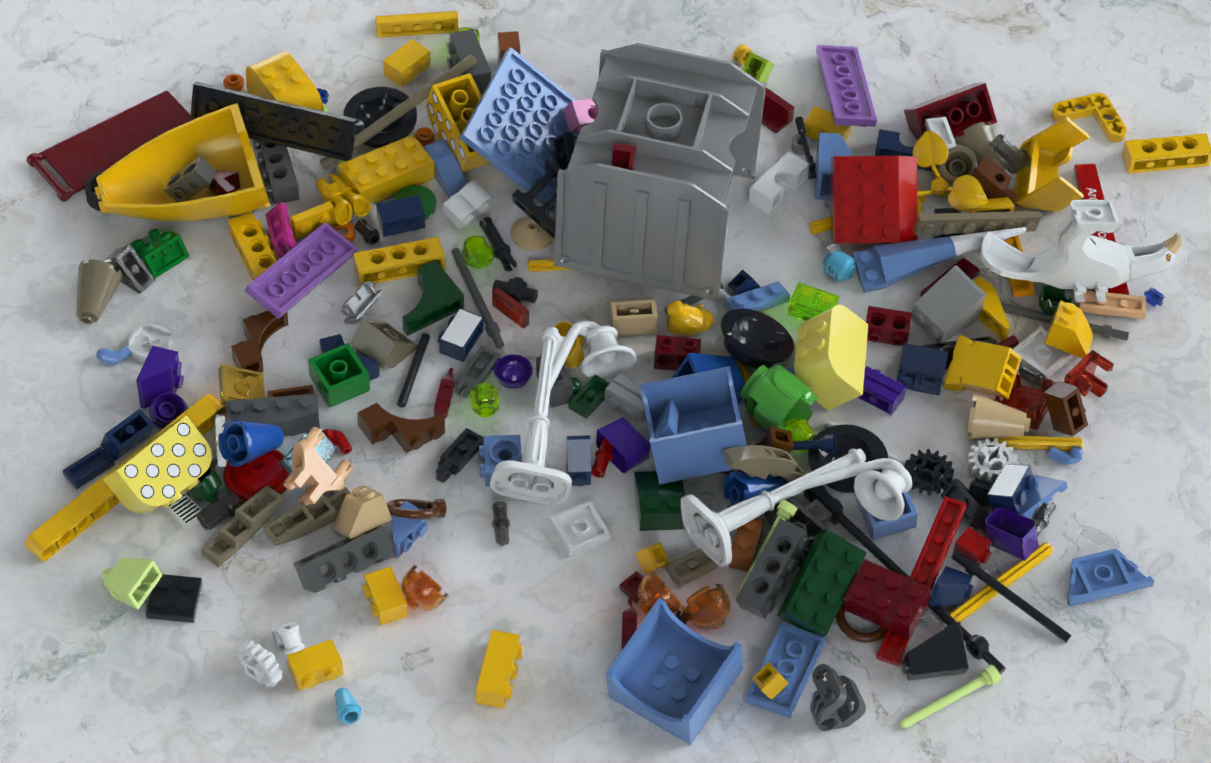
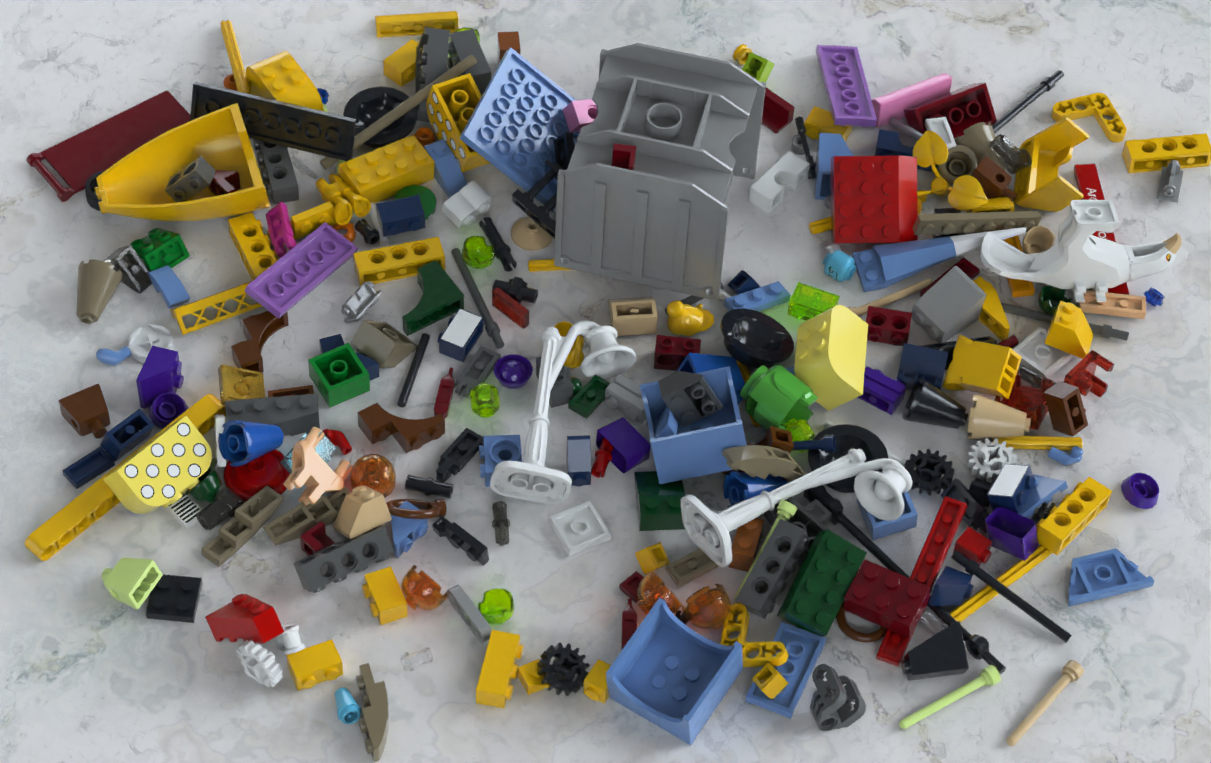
(86, 411): none -> reddish brown torso
(169, 285): none -> medium blue slope
(211, 300): none -> yellow fence
(234, 57): none -> yellow axle
(246, 620): none -> red wedge
(315, 539): none -> dark red panel
(374, 472): none -> clear orange cylinder
(375, 712): none -> dark tan slope
(429, 486): none -> black pin
(430, 62): none -> dark grey wedge
(462, 539): none -> black hinge
(469, 613): none -> light grey beam
(497, 606): none -> clear neon green hair
(529, 679): none -> yellow slope
(563, 669): none -> black gear
(595, 682): none -> yellow brick
(688, 397): none -> dark grey slope
(762, 658): none -> yellow beam
(892, 297): none -> tan piece
(894, 103): none -> bright pink brick
(905, 128): none -> light grey bar
(934, 407): none -> black cone
(1037, 240): none -> tan hair
(1045, 85): none -> black bar
(1071, 672): none -> tan piece
(1072, 515): none -> yellow brick
(1140, 490): none -> dark purple hat
(1170, 182): none -> light grey hinge

